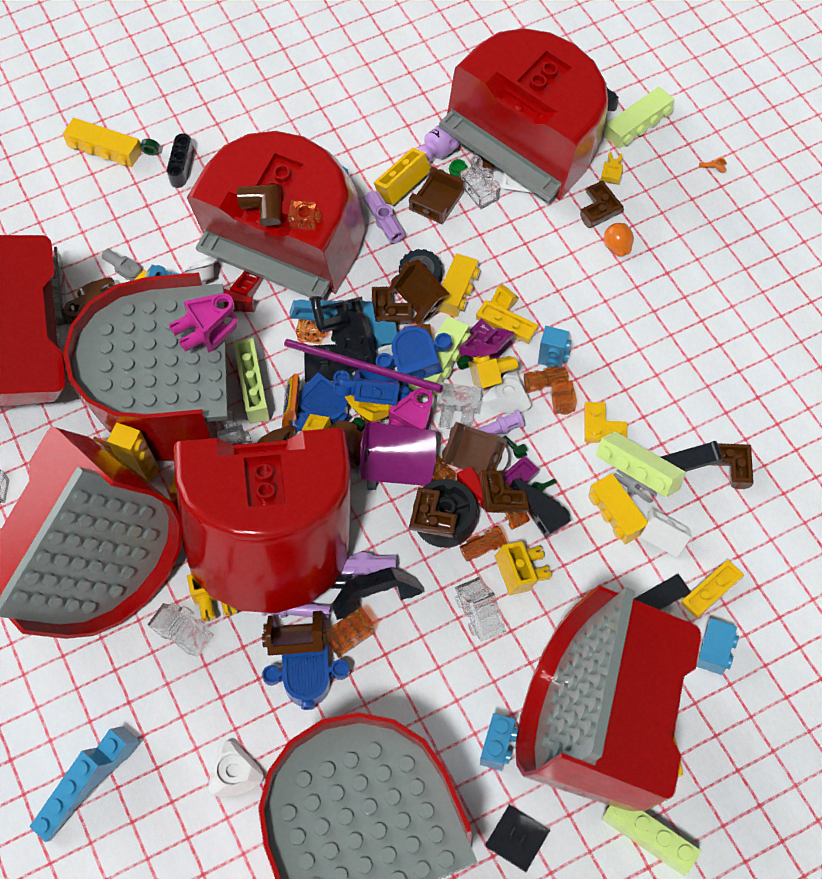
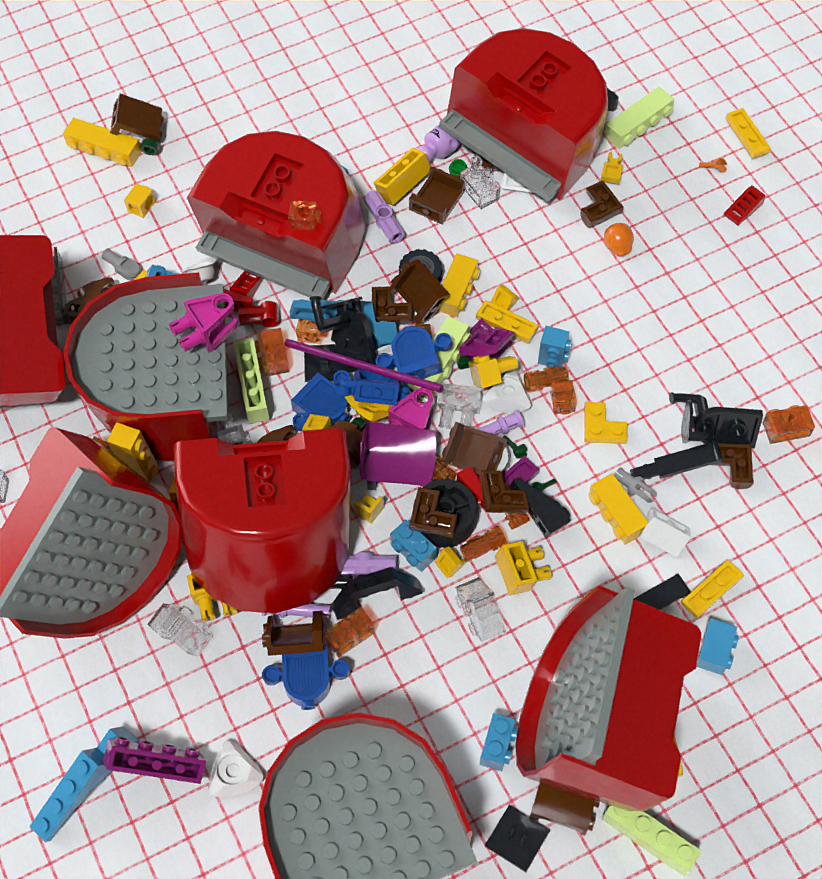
(136, 117): none -> reddish brown panel
(139, 200): none -> yellow brick
(154, 761): none -> magenta brick
(180, 160): black beam -> none
(263, 197): reddish brown brick -> none
(265, 314): none -> red piece
(273, 352): none -> clear orange brick
(291, 400): orange slope -> none
(368, 508): none -> yellow panel
(413, 546): none -> dark azure brick
(449, 562): none -> yellow tile
(564, 808): none -> reddish brown panel
(640, 464): yellowish green brick -> none
(717, 423): none -> black plate
(748, 133): none -> yellow plate
(751, 195): none -> red slope
(788, 424): none -> clear orange brick

